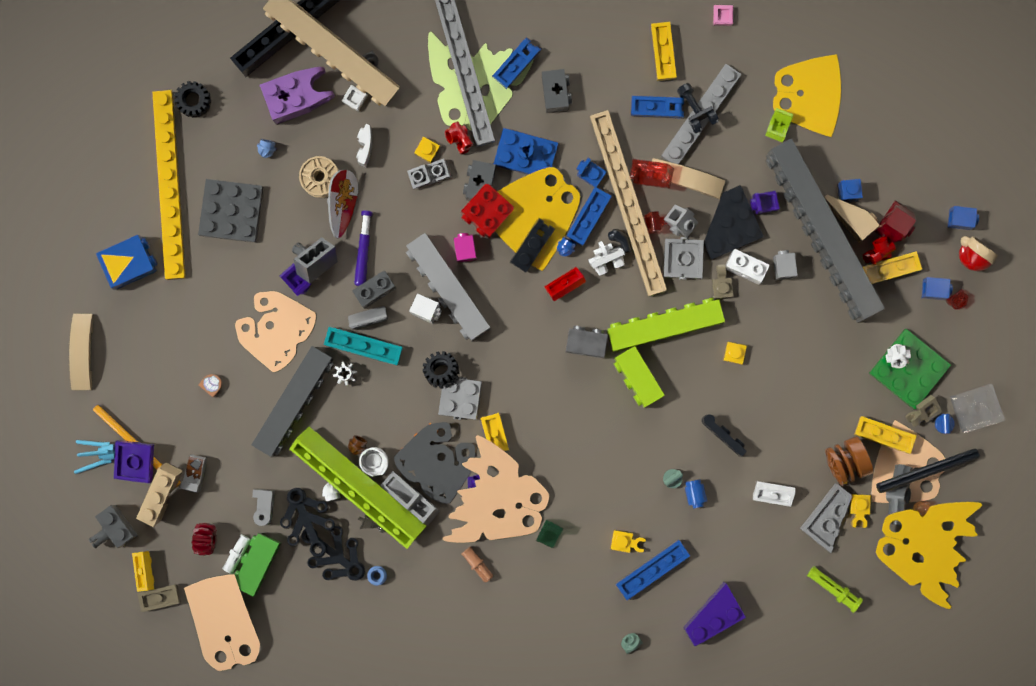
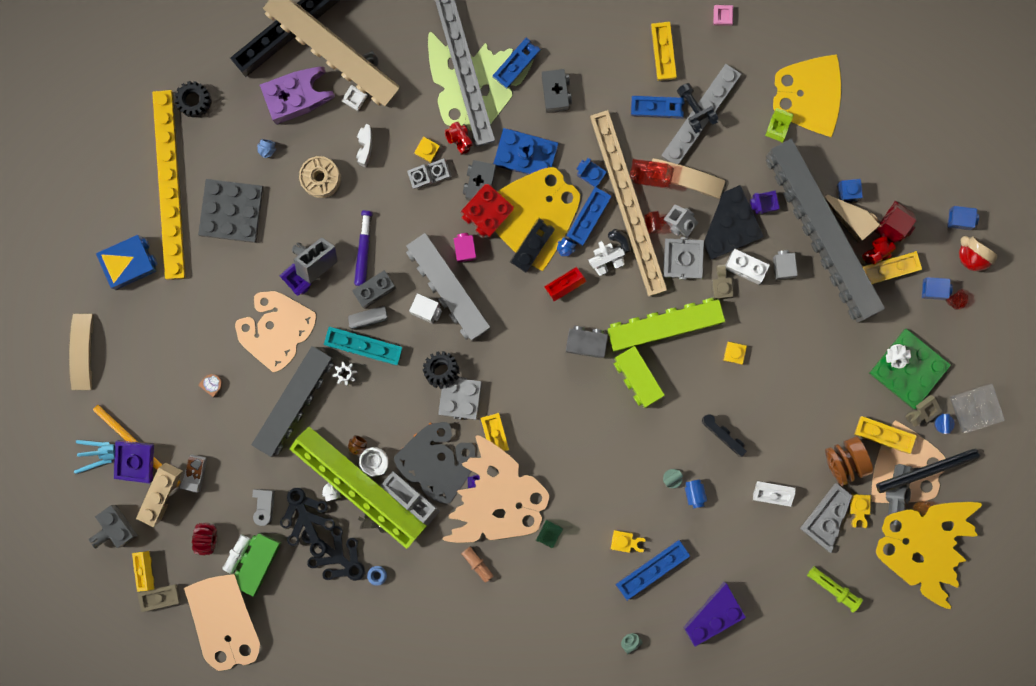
(341, 201): shield -> none

